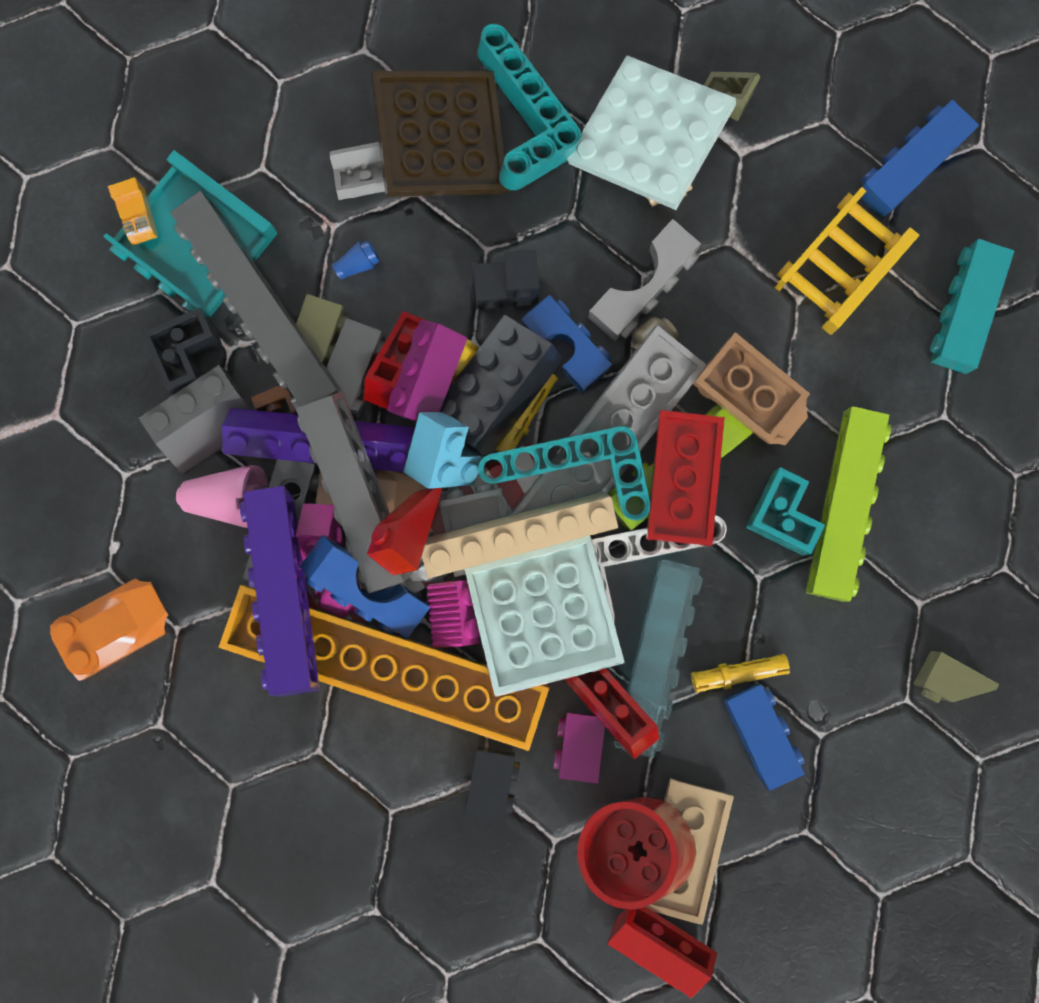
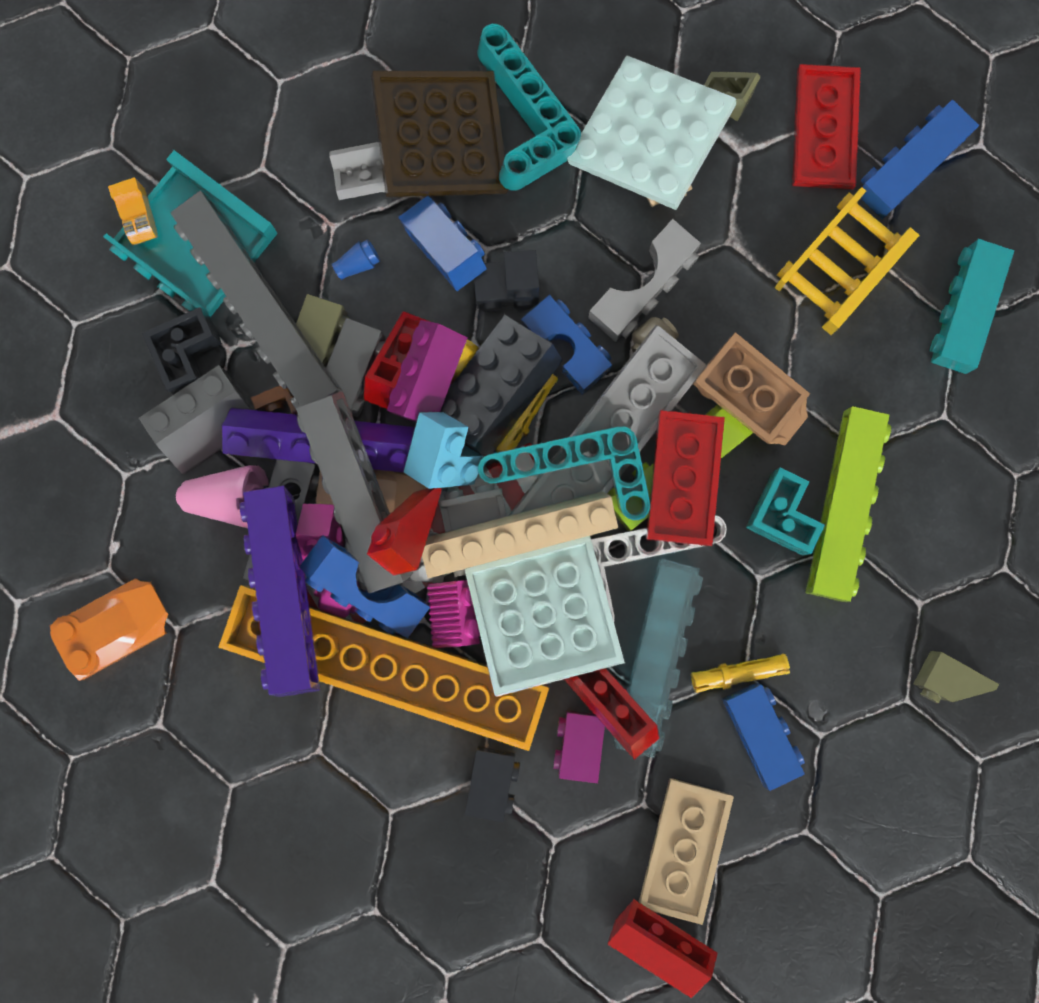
(444, 242): none -> brick
(615, 865): red brick -> none
(826, 126): none -> red tile

